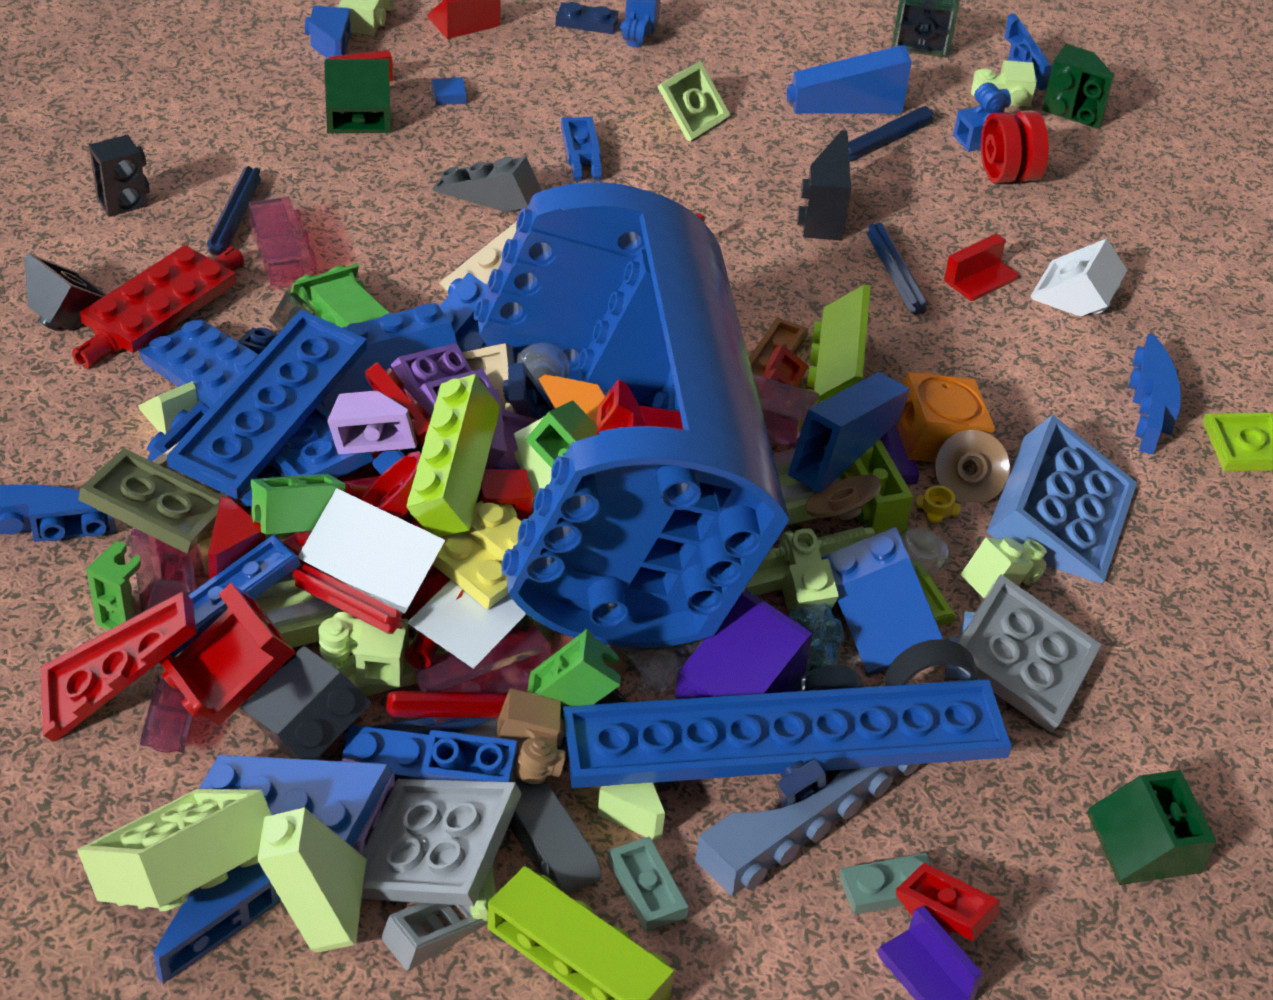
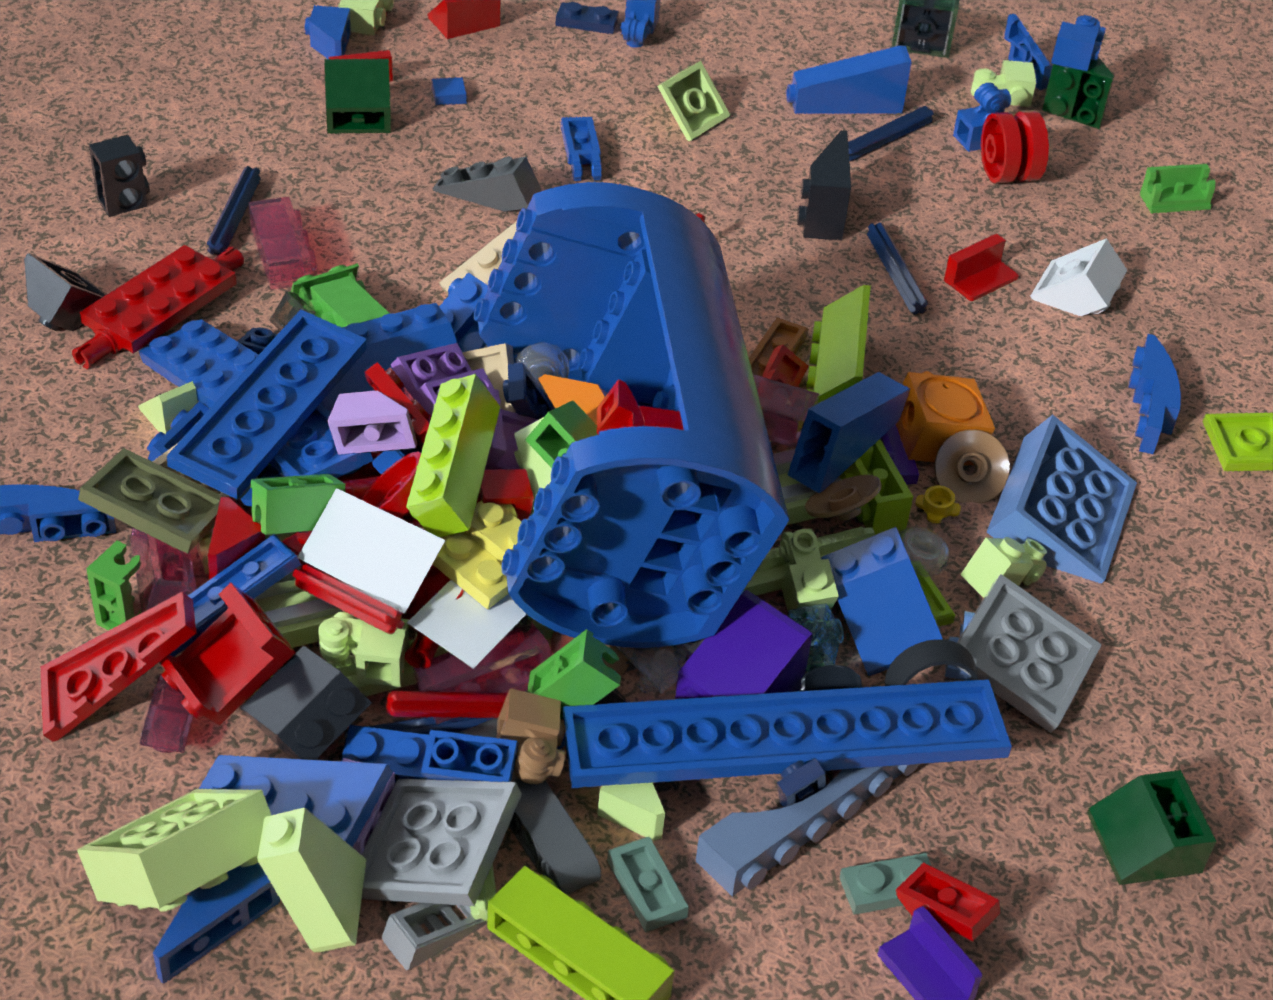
(1078, 43): none -> blue brick
(1177, 188): none -> bright green hinge

